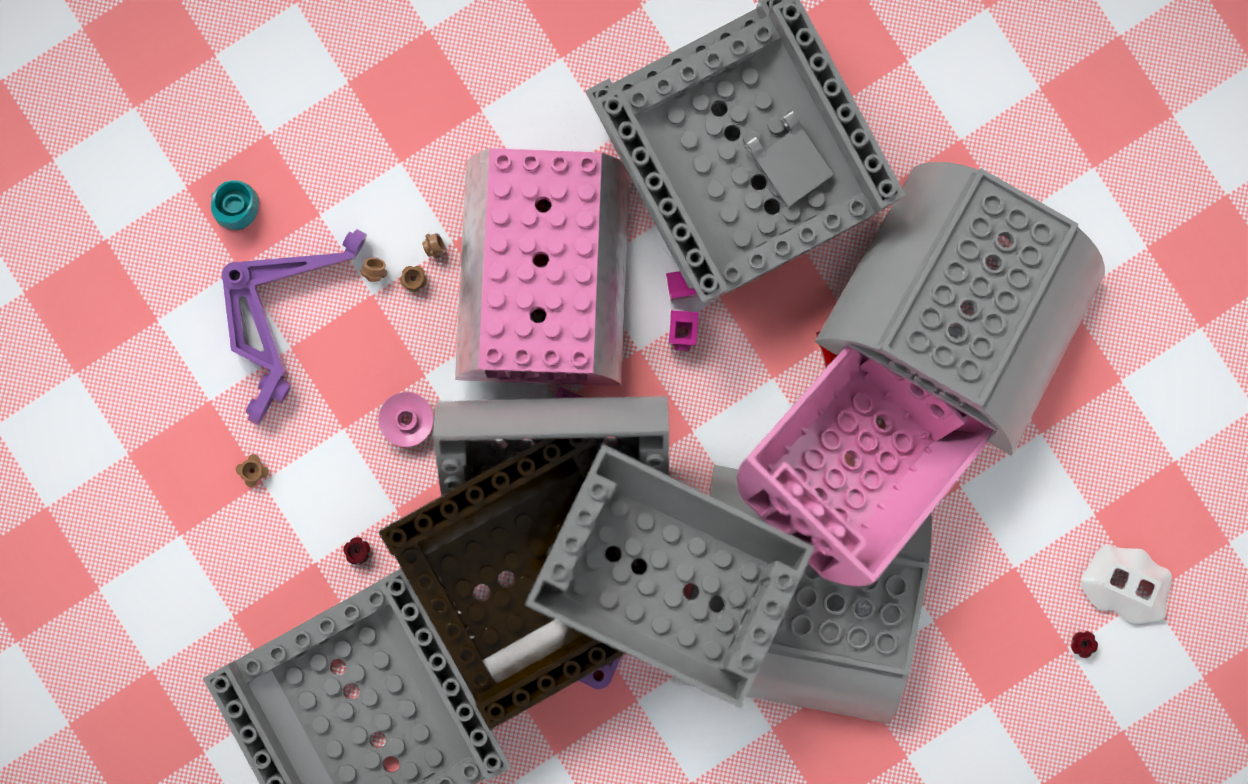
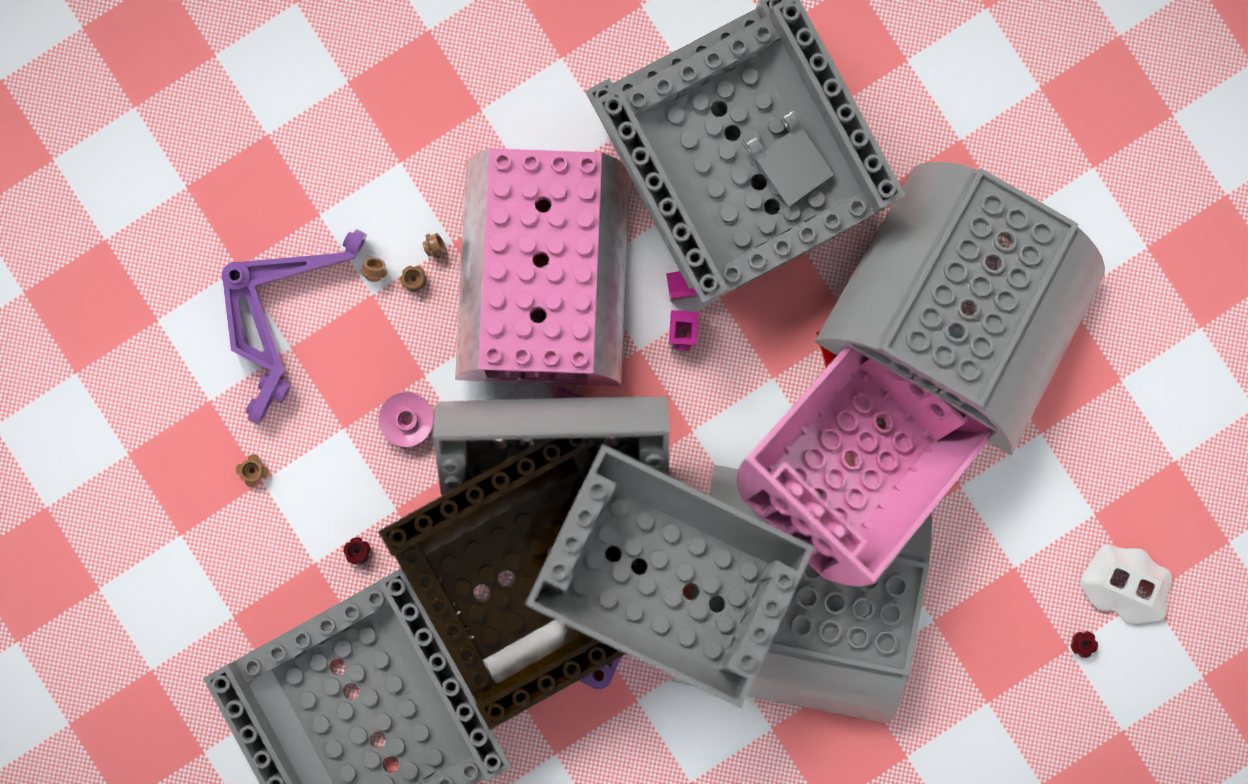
(234, 205): teal piece -> none

